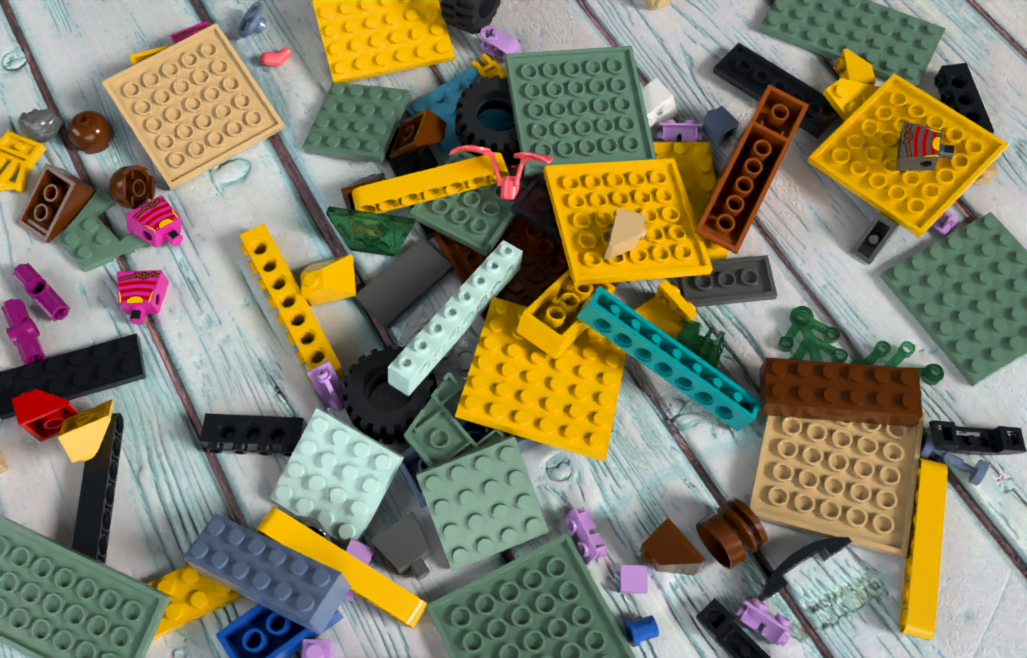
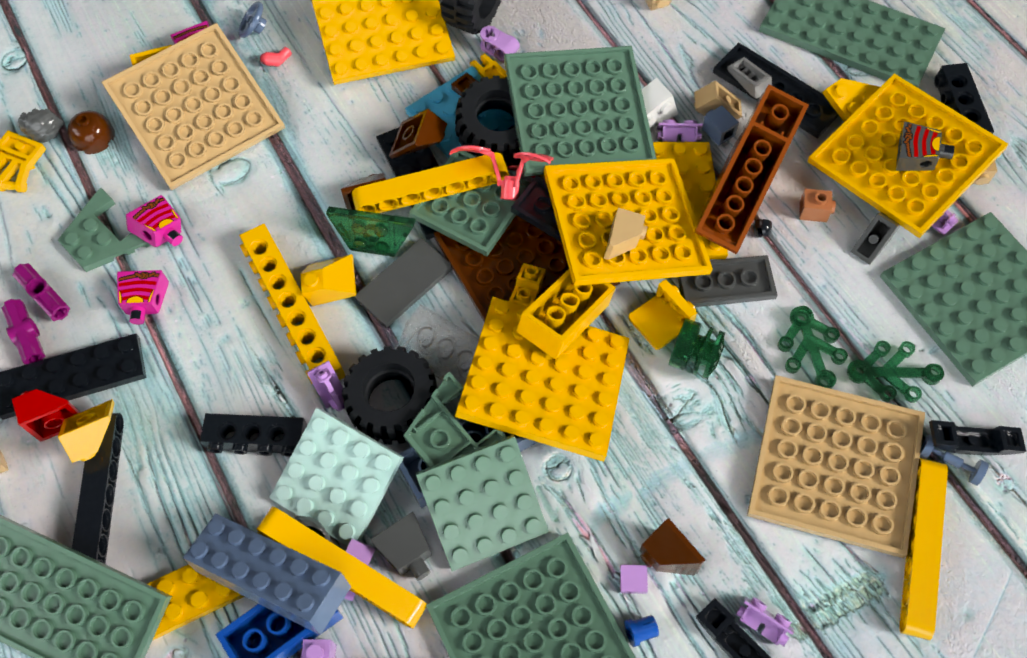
(54, 202): reddish brown slope -> none
(132, 186): reddish brown cylinder -> none
(357, 122): sand green plate -> none
(454, 318): light aqua brick -> none
(462, 83): none -> reddish brown tile
(527, 285): none -> yellow slope
(579, 524): lavender hinge -> none
(669, 359): teal brick -> none
(714, 96): none -> tan slope
(731, 533): reddish brown wheel -> none
(756, 87): none -> light grey slope
(762, 227): none -> black hinge
(816, 205): none -> nougat brick
(825, 548): black slope -> none
(840, 392): reddish brown brick -> none
(854, 68): yellow slope -> none

